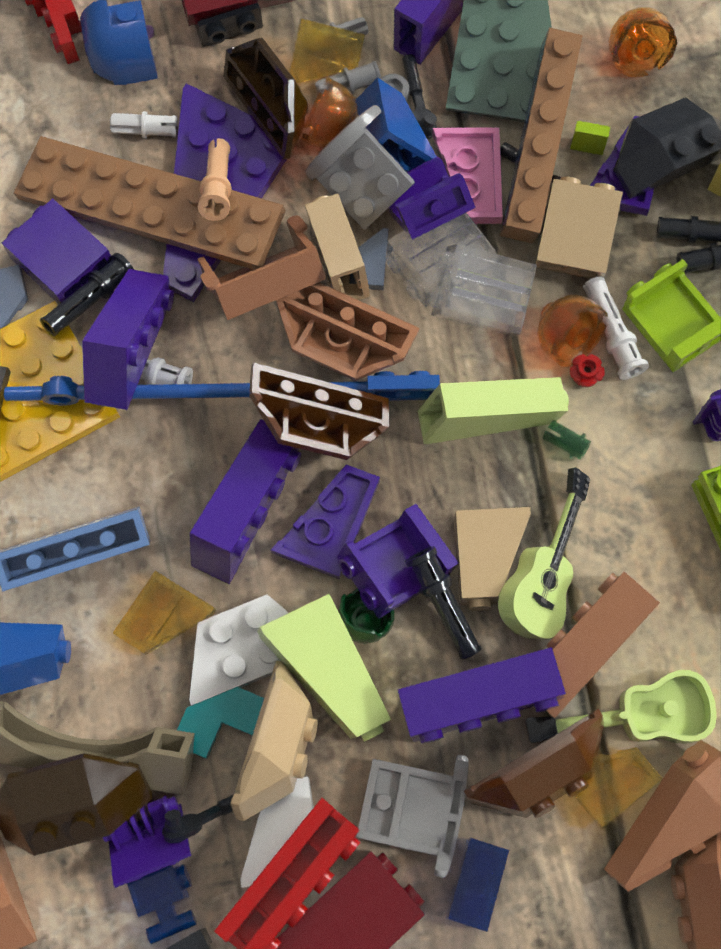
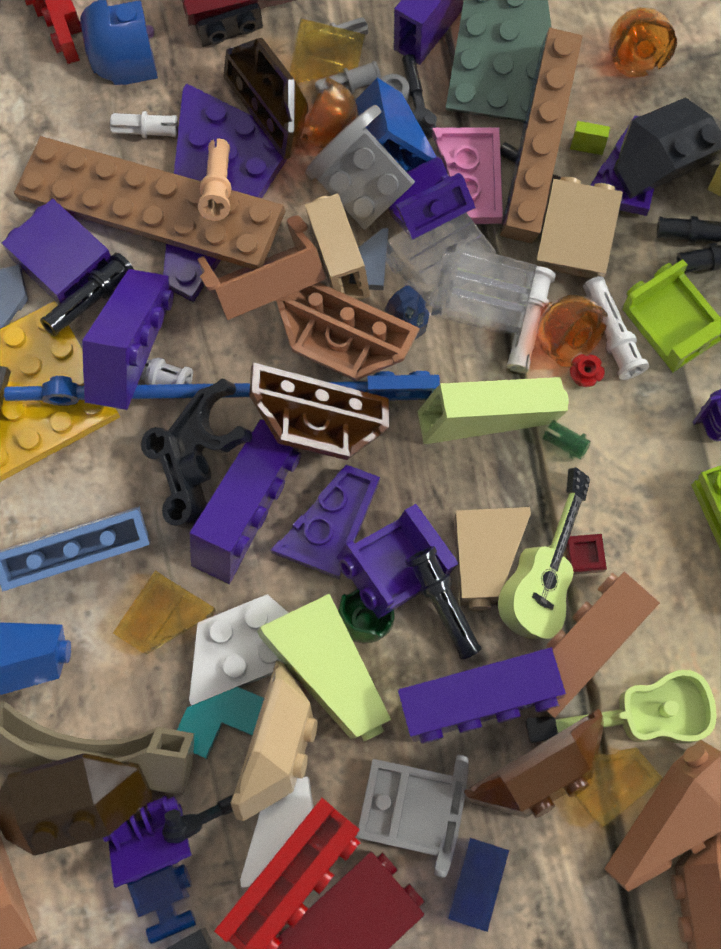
(182, 455): none -> black piece
(409, 307): none -> dark blue rock
(523, 344): none -> white pin
(586, 554): none -> dark red tile

